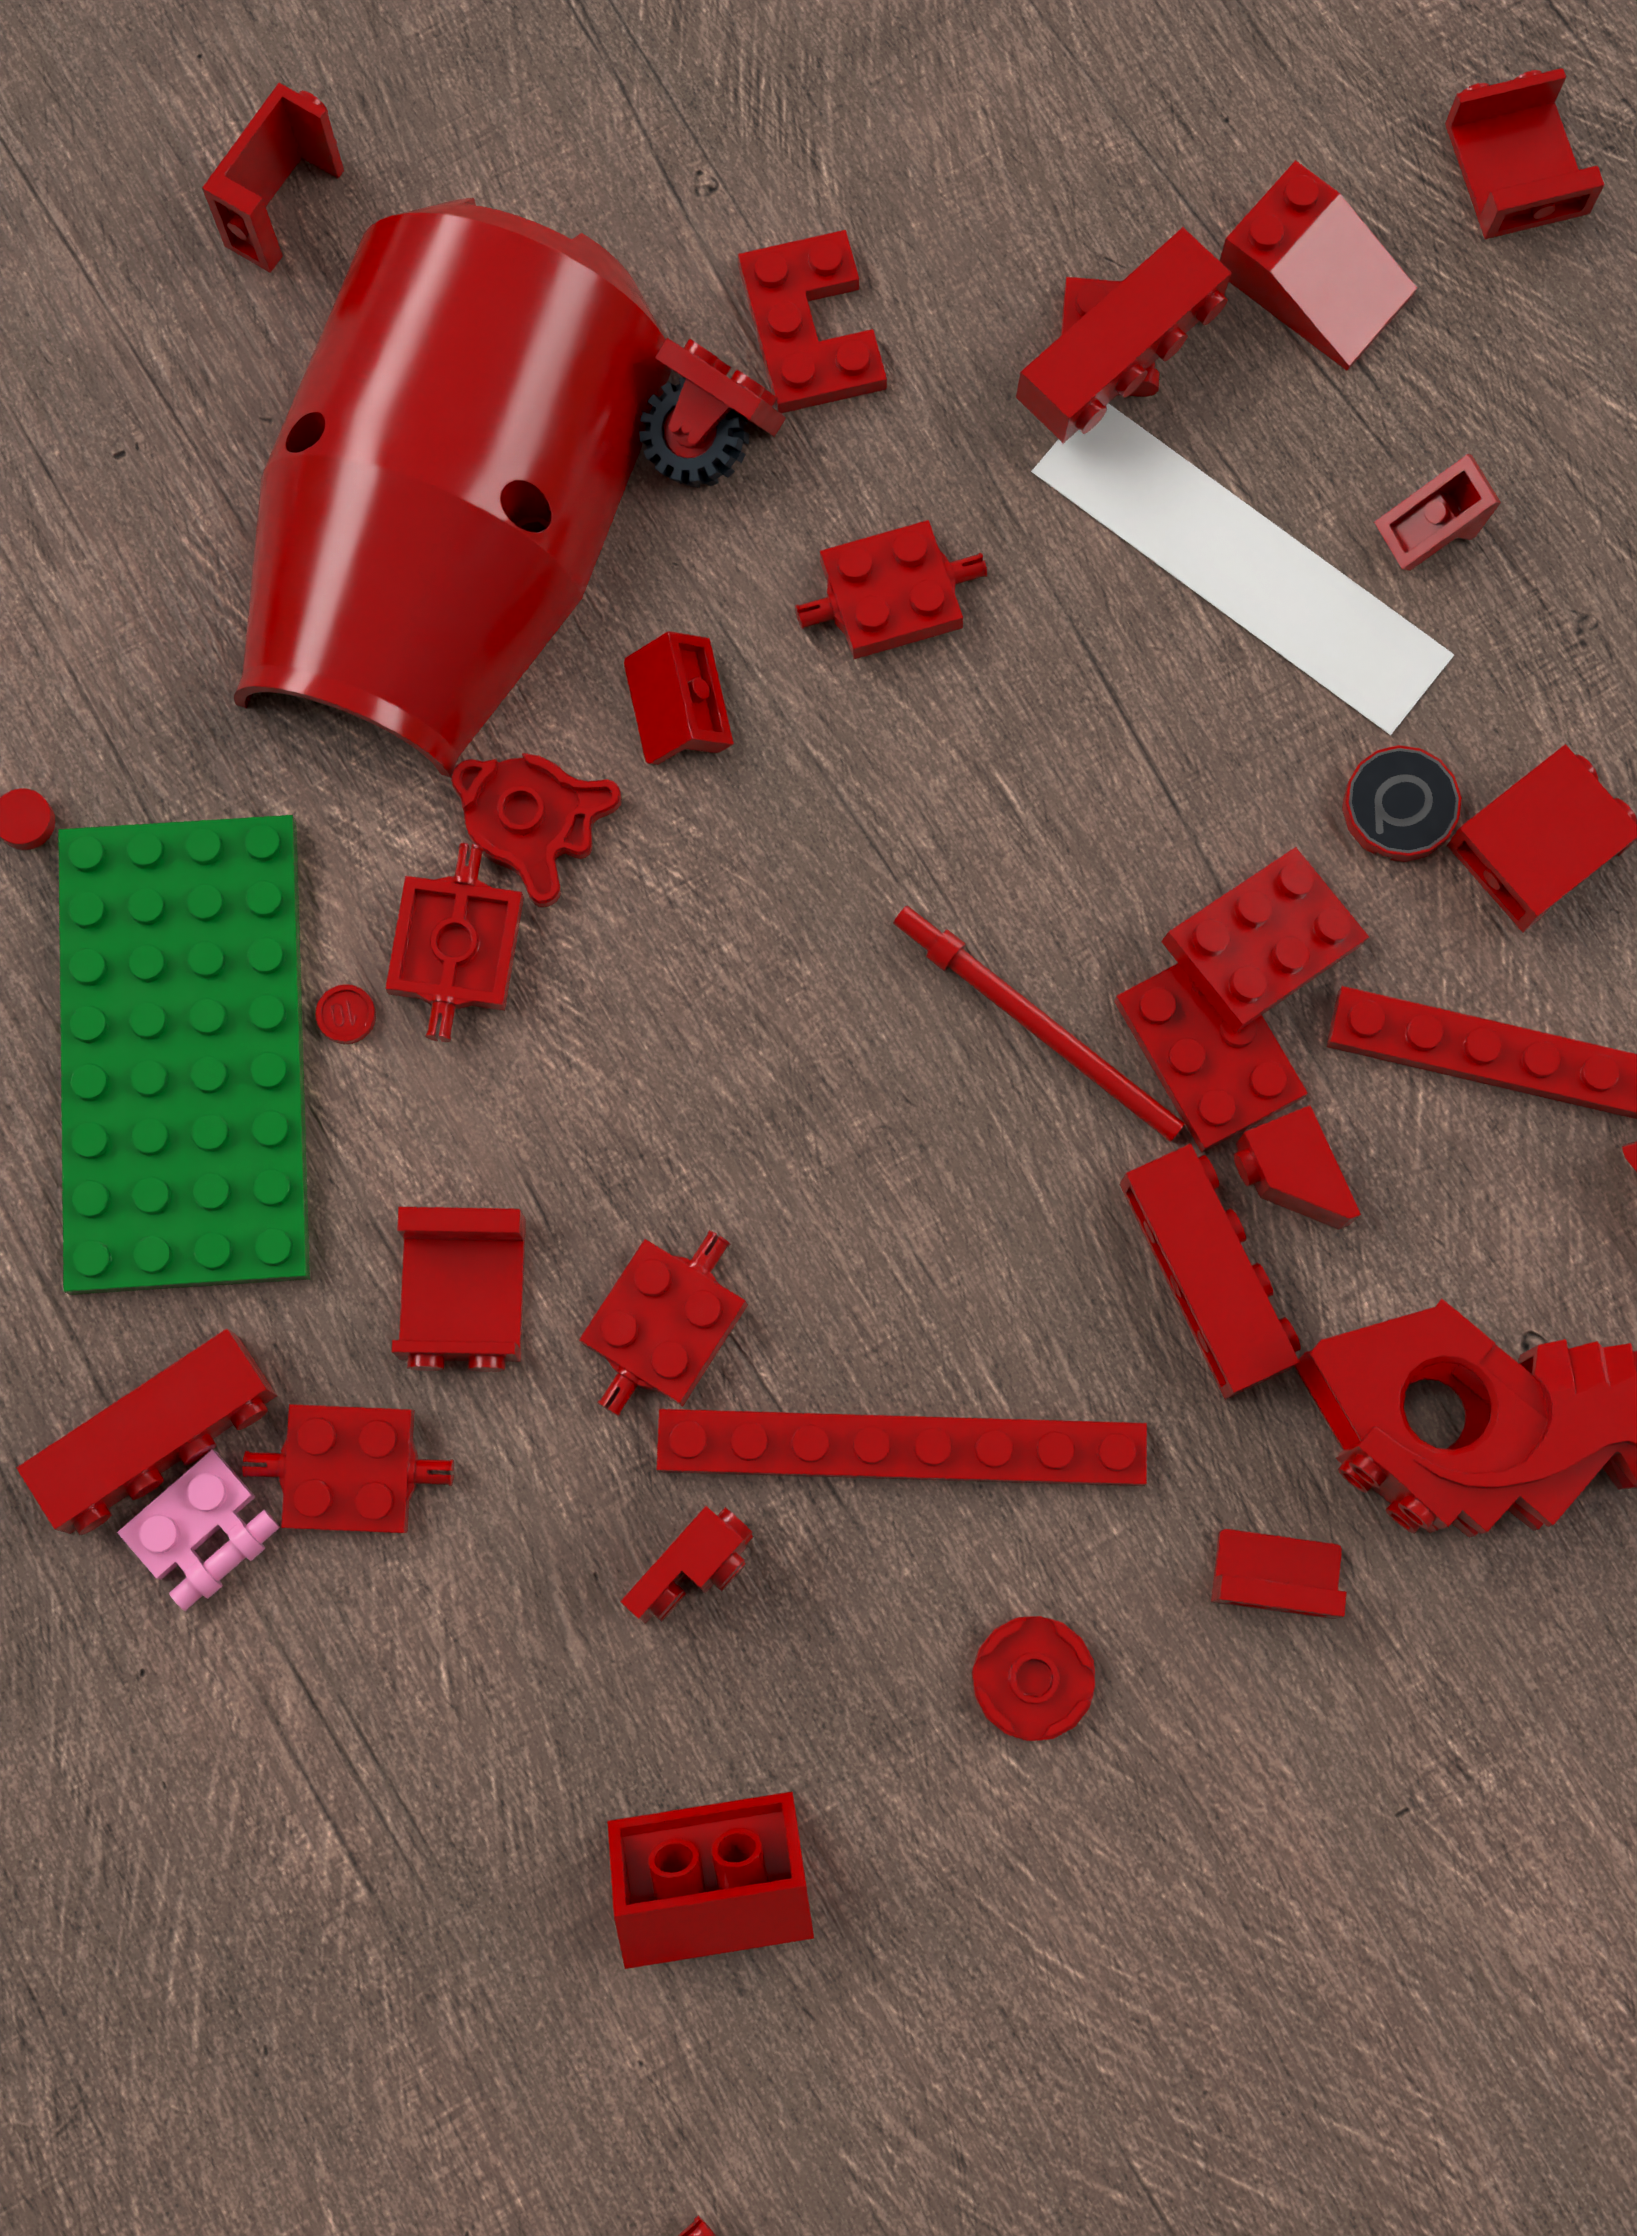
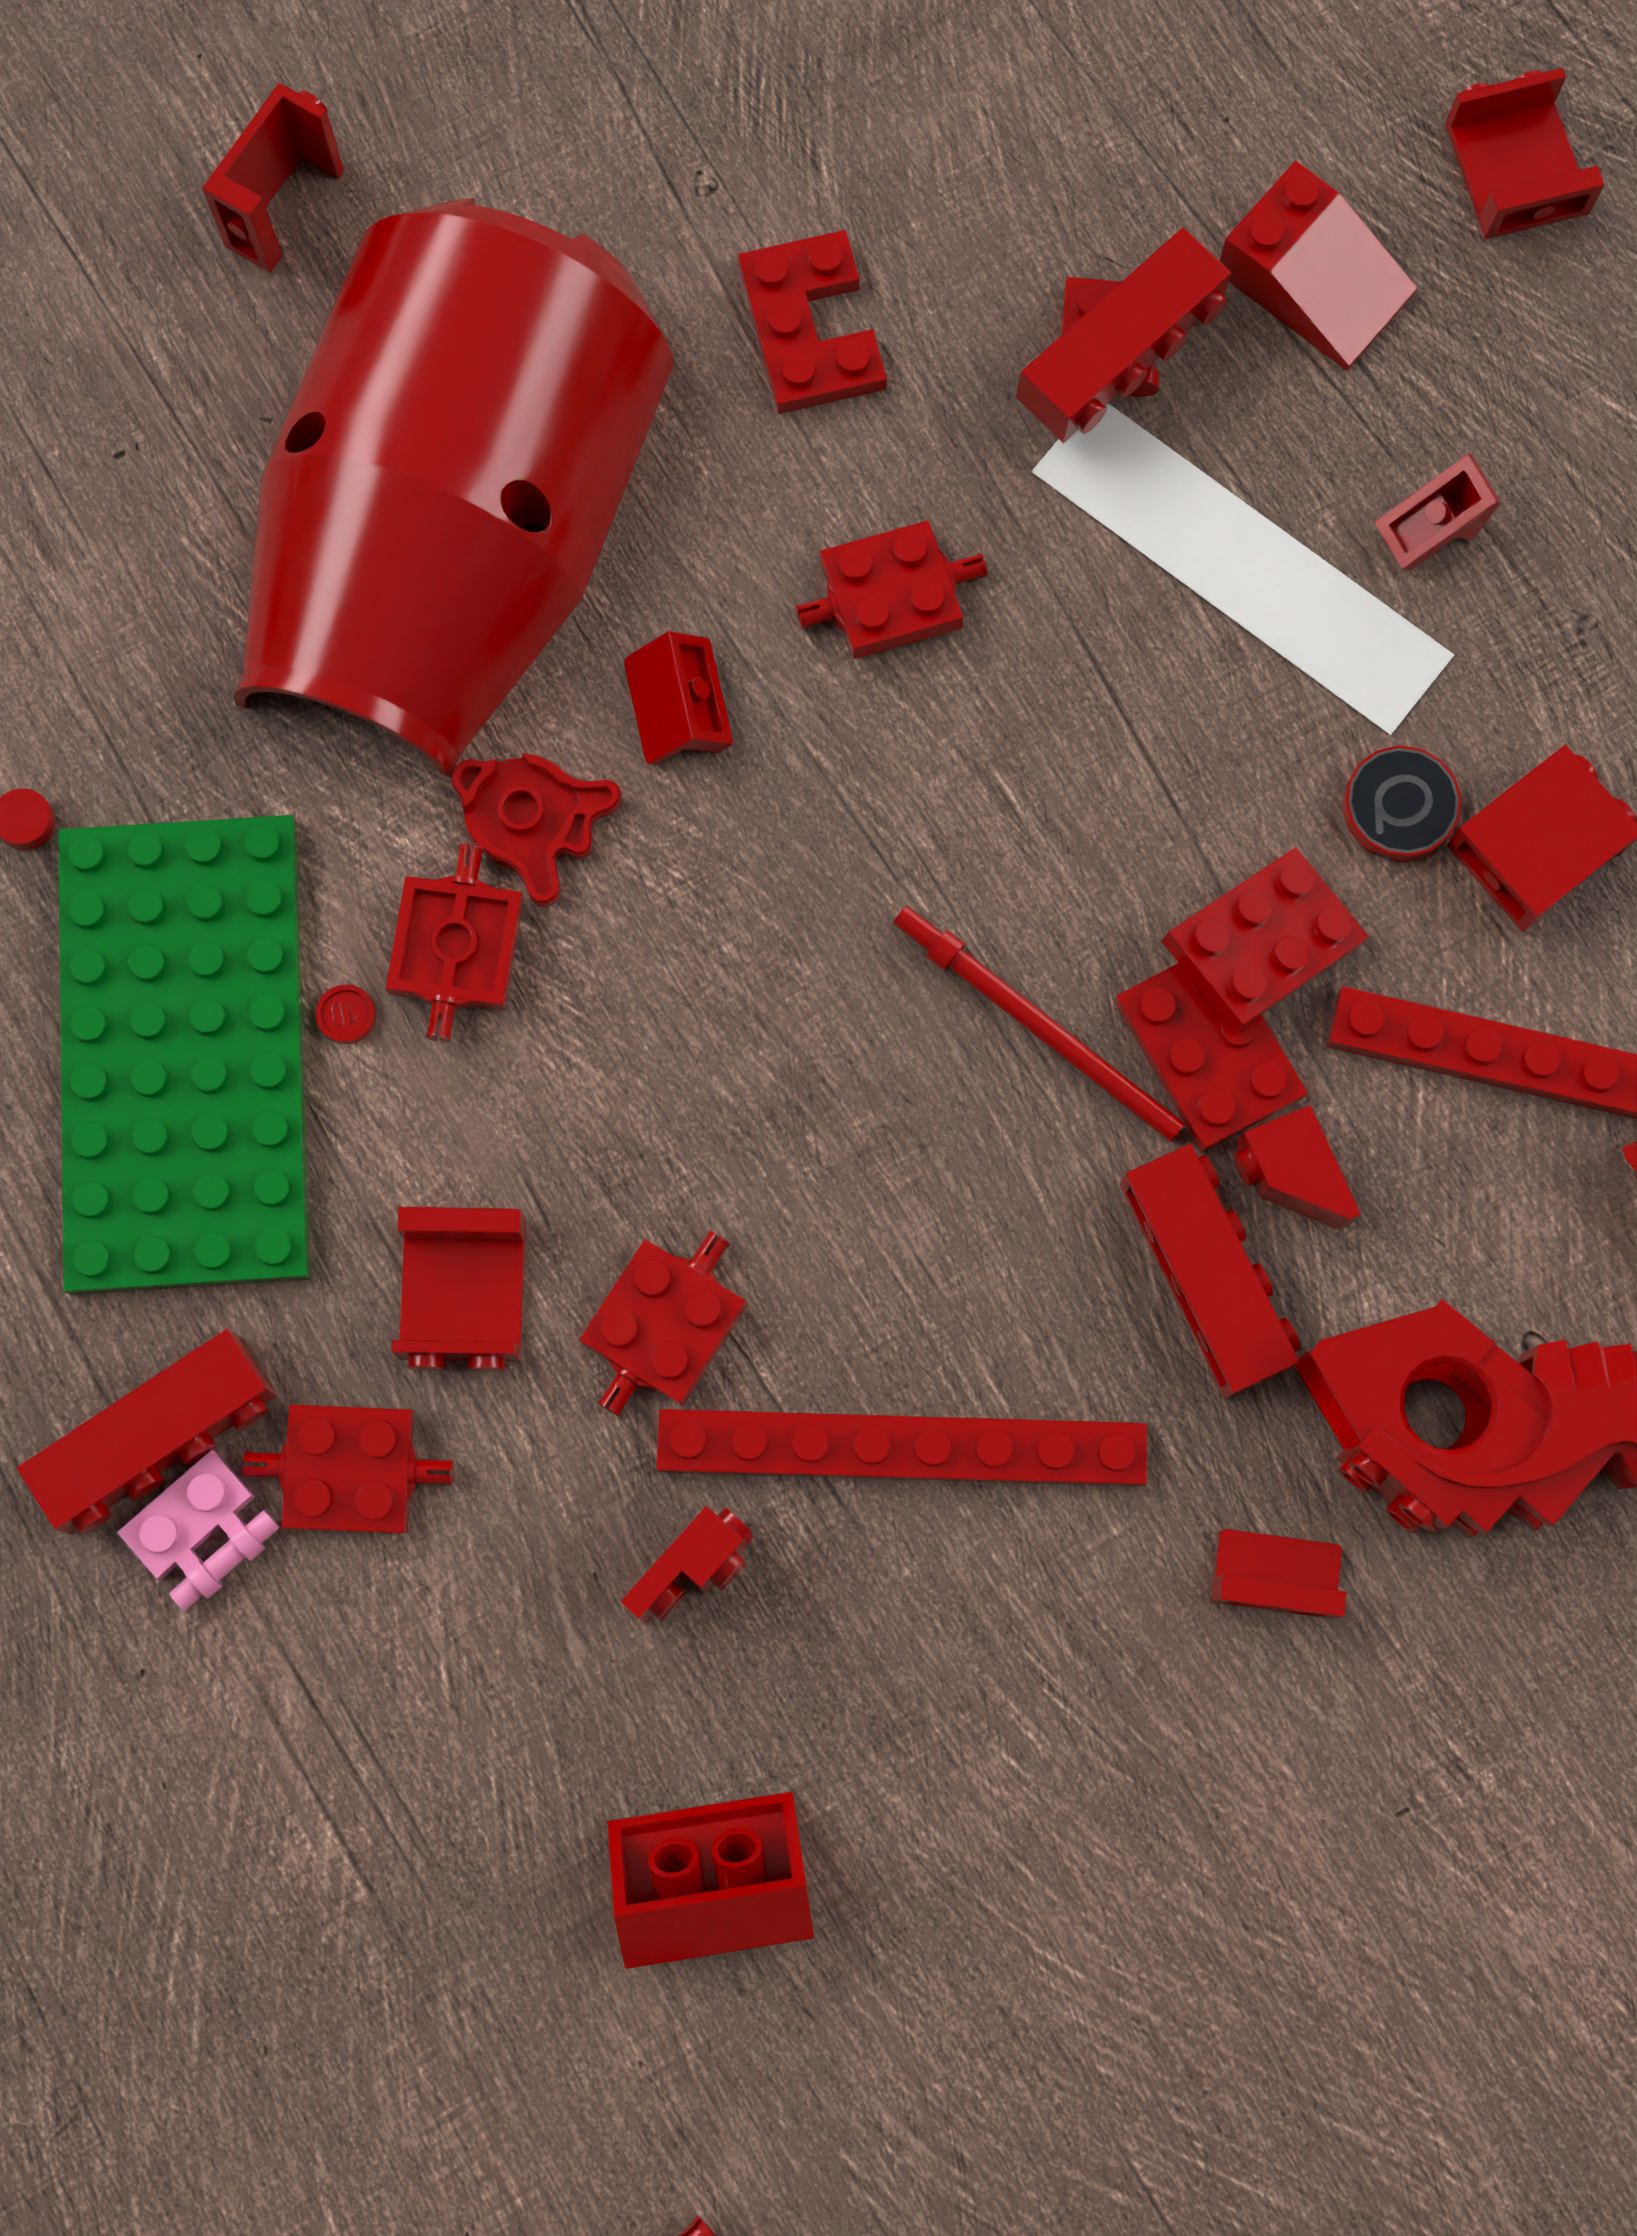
(699, 424): plate -> none
(1020, 1665): red tile -> none

